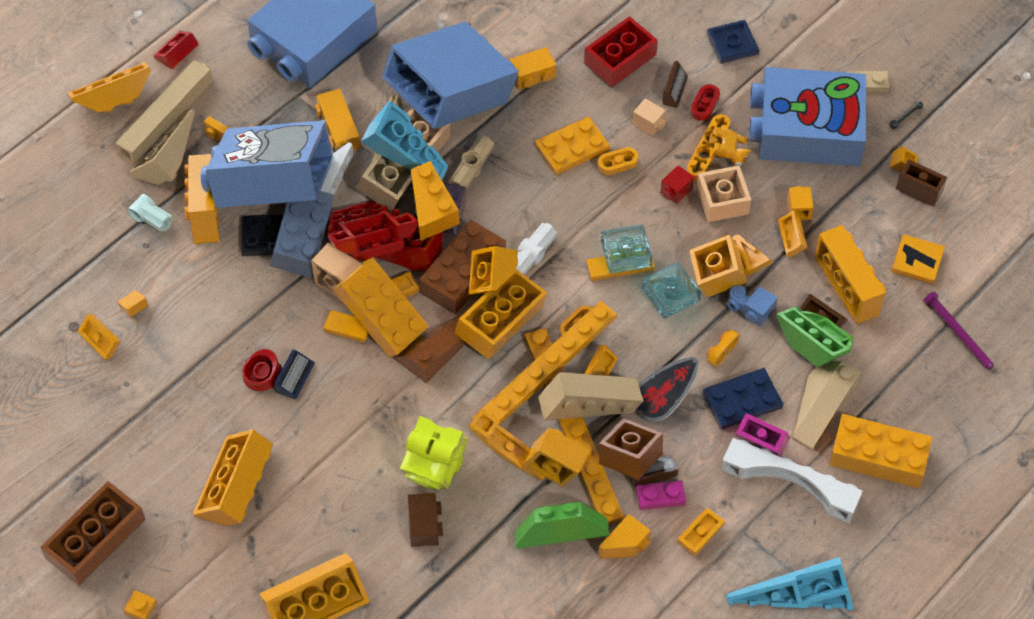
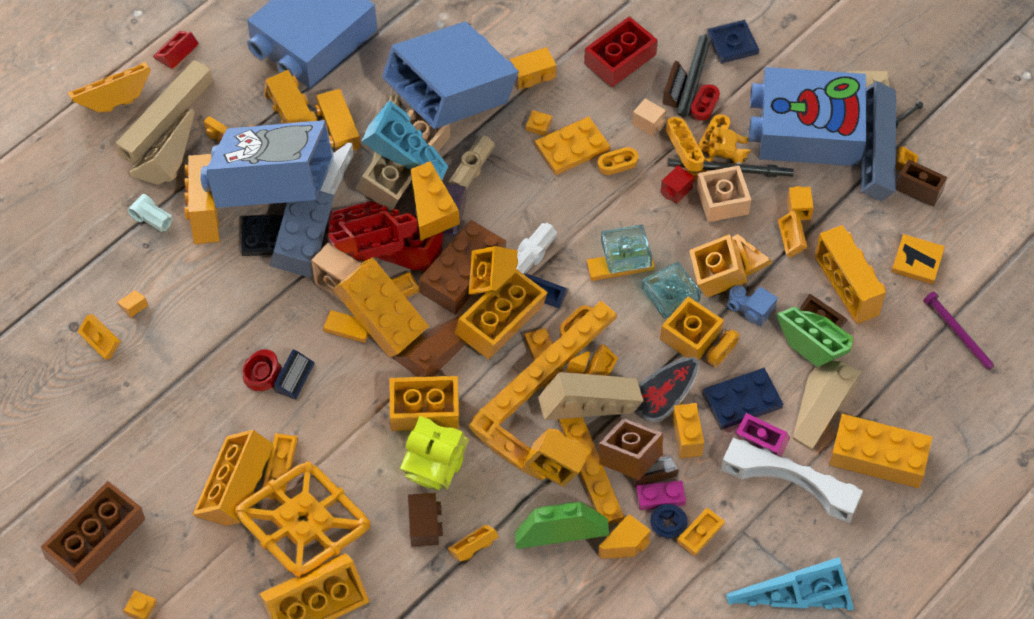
(280, 459): none -> light orange tile
(288, 99): none -> light orange wedge
(302, 532): none -> light orange plate
(425, 397): none -> light orange brick
(473, 542): none -> light orange plate
(538, 123): none -> light orange plate
(556, 293): none -> dark blue slope
(578, 364): none -> light orange slope
(665, 512): none -> dark blue gear
(685, 144): none -> light orange beam
(688, 430): none -> light orange brick
(691, 329): none -> light orange brick
(694, 75): none -> pearl dark grey axle
(770, 170): none -> pearl dark grey bar
(880, 145): none -> sand blue brick

